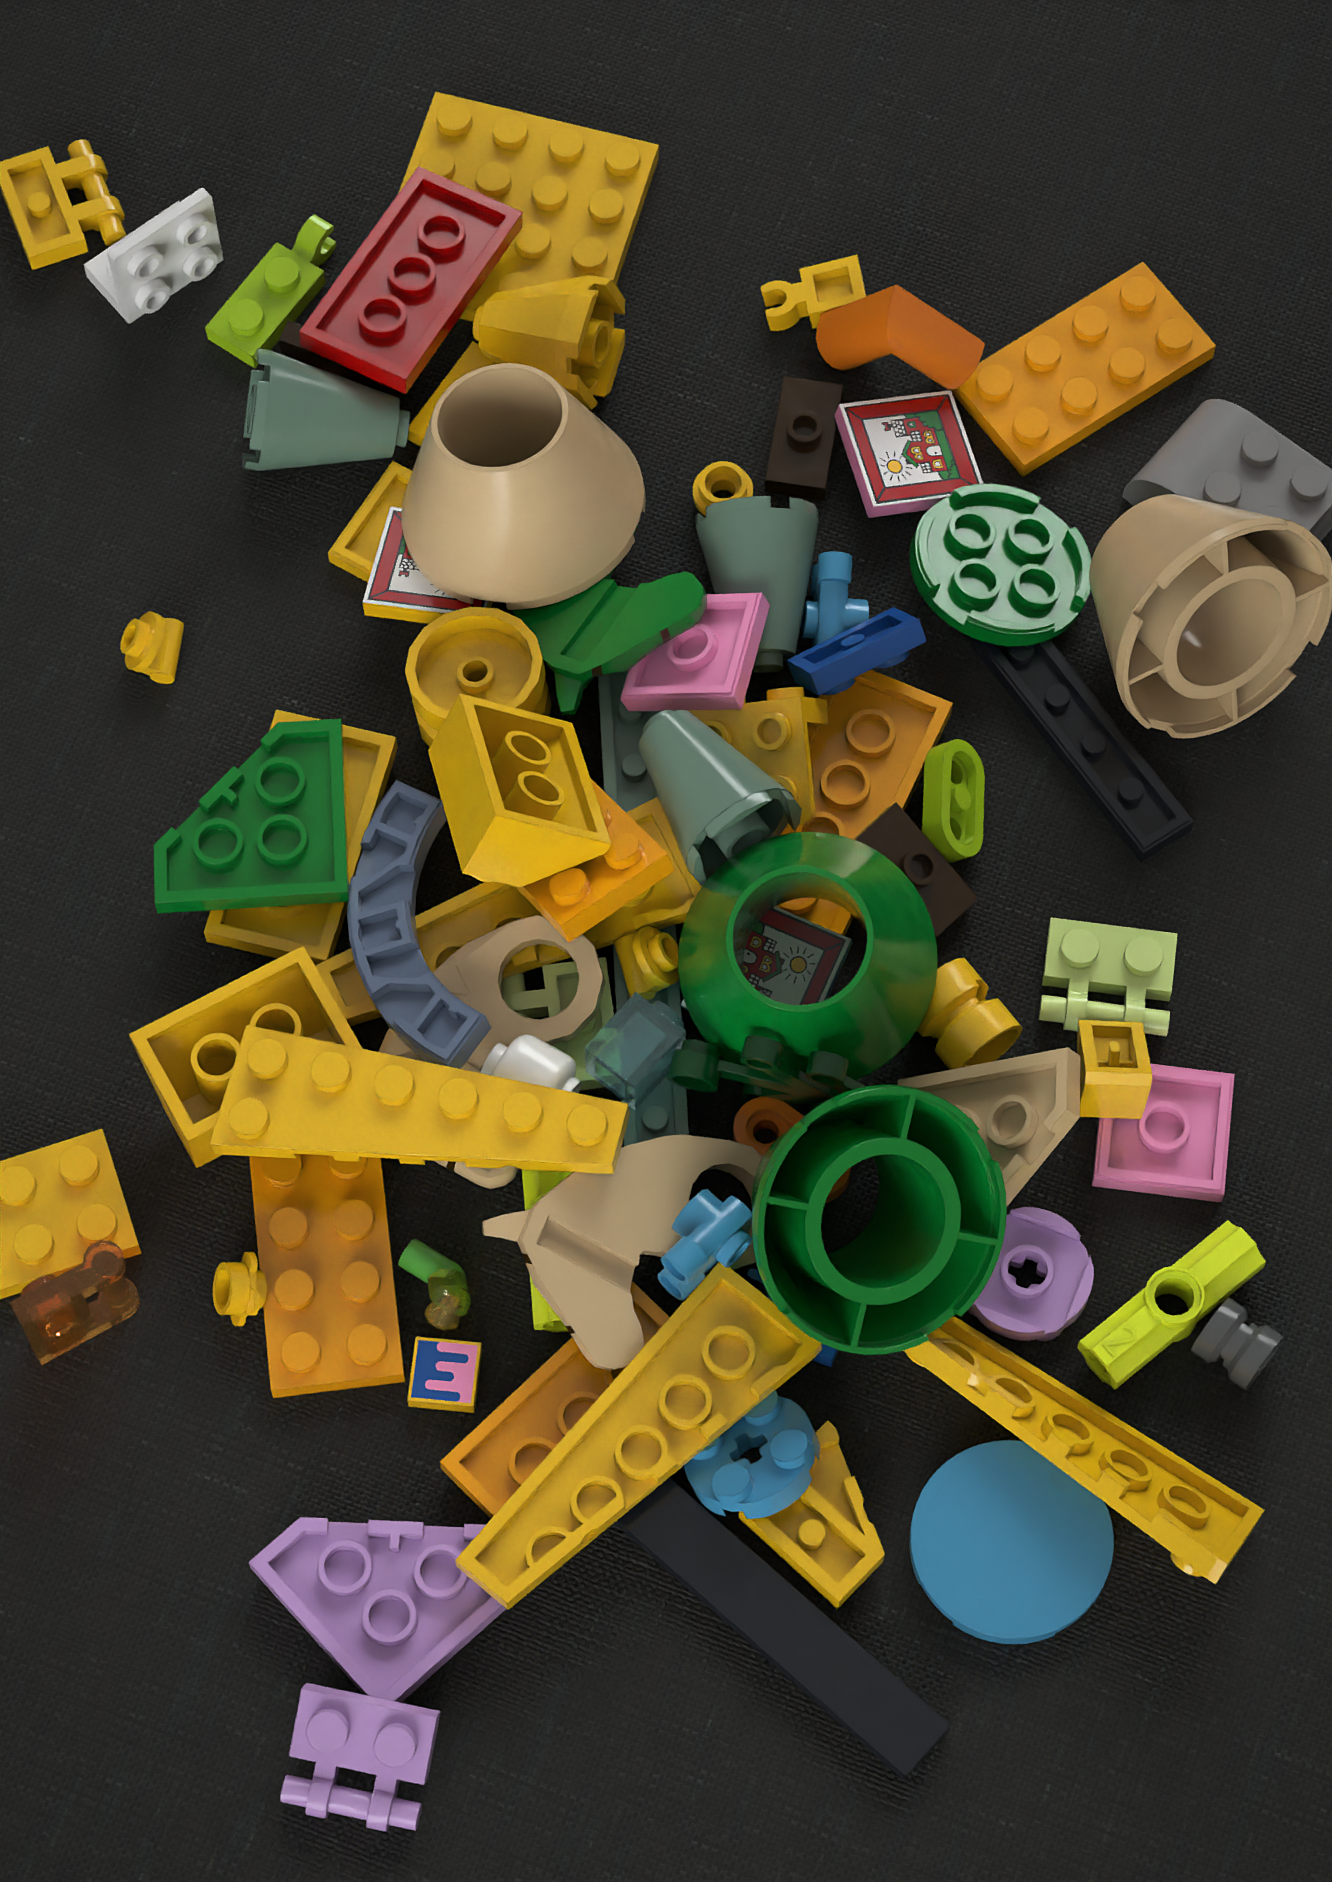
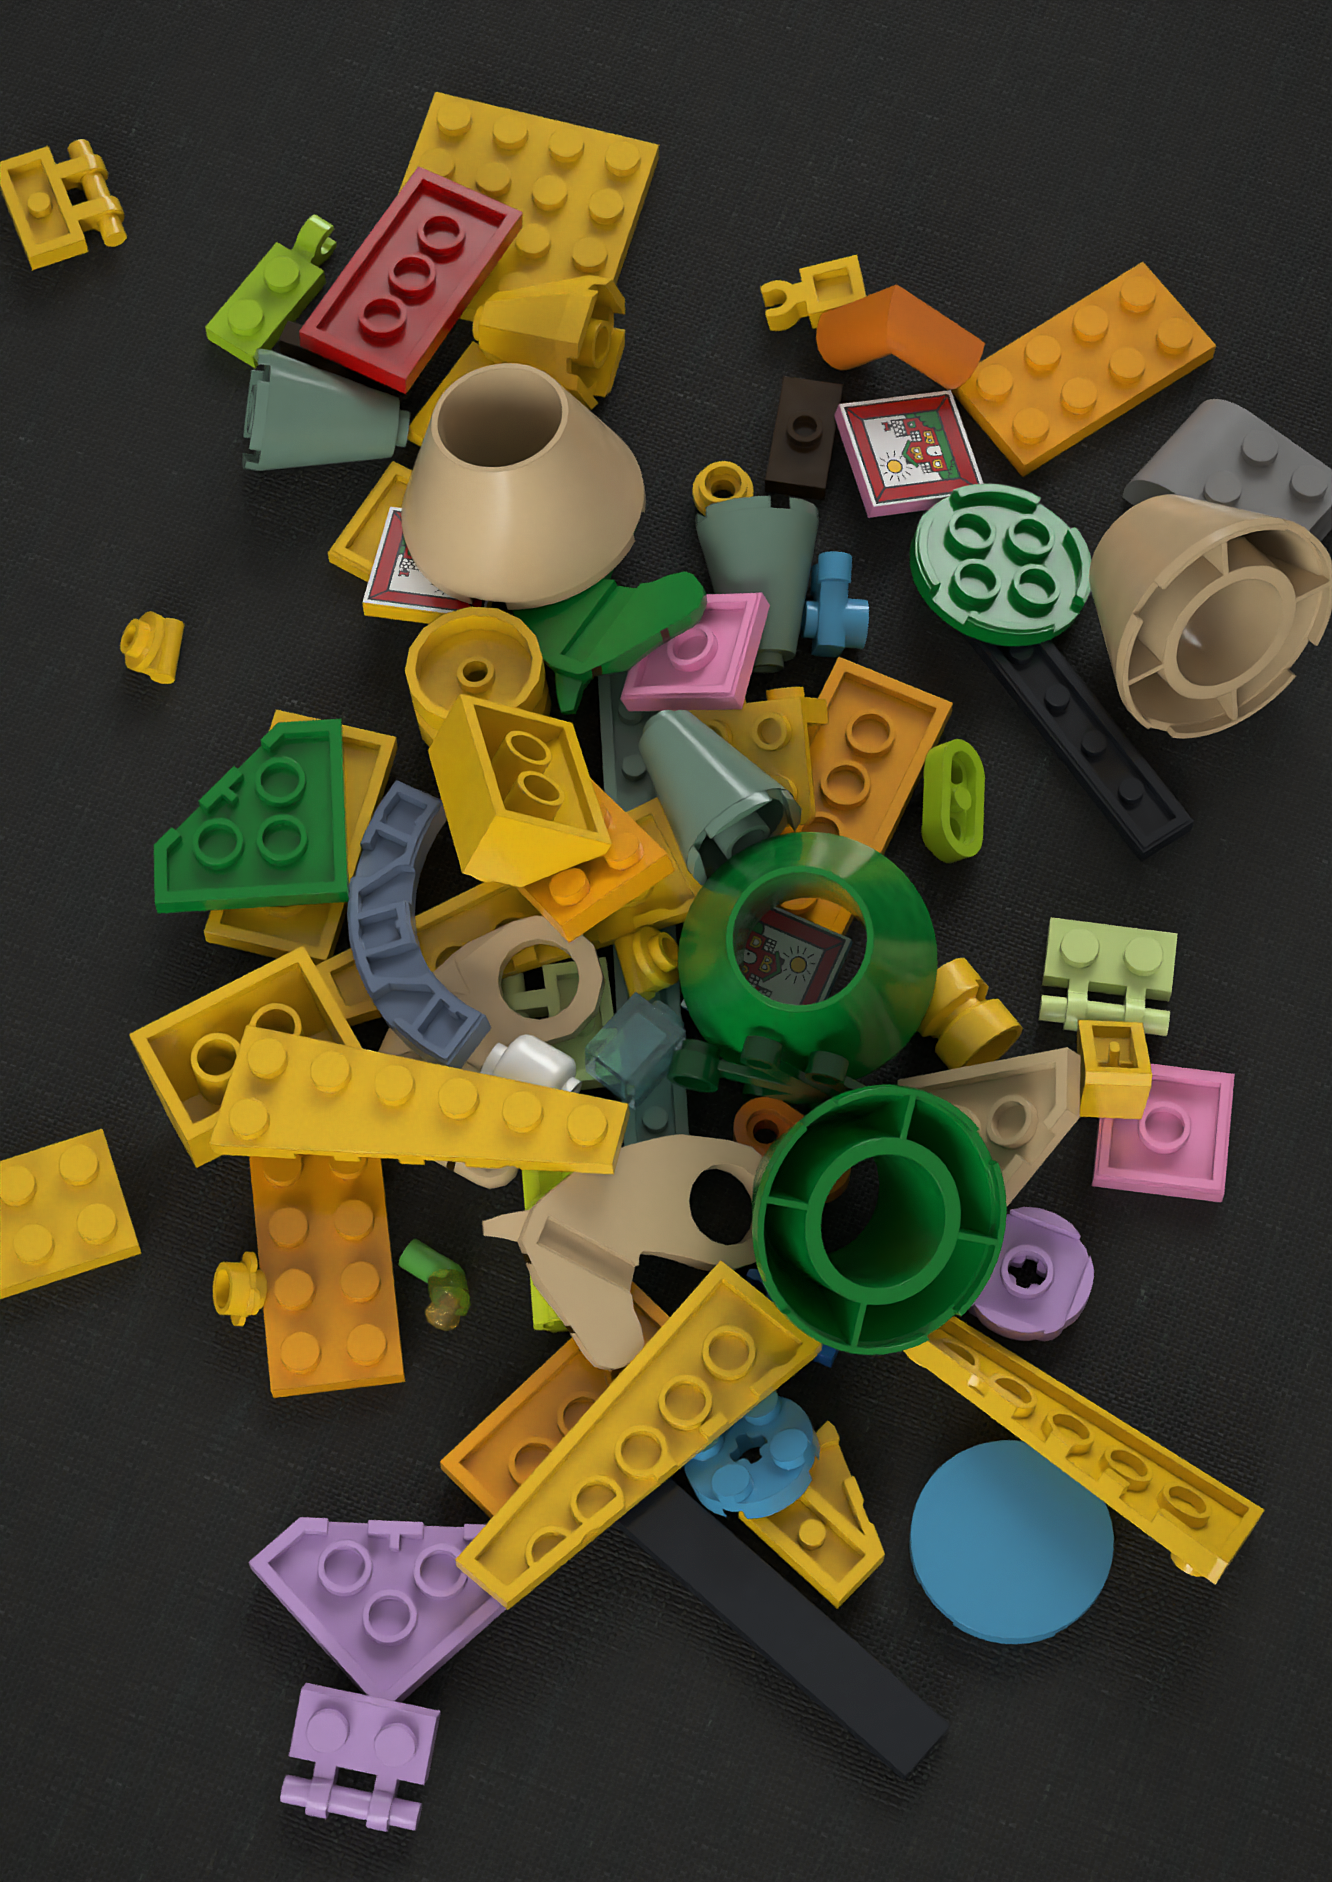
(55, 1308): clear orange plate -> none
(159, 257): white bracket -> none
(445, 1374): tile -> none
(708, 1234): dark azure plate -> none
(869, 645): blue plate -> none
(910, 850): dark brown plate -> none
(1143, 1331): neon yellow piece -> none
(1242, 1347): dark grey wheel -> none

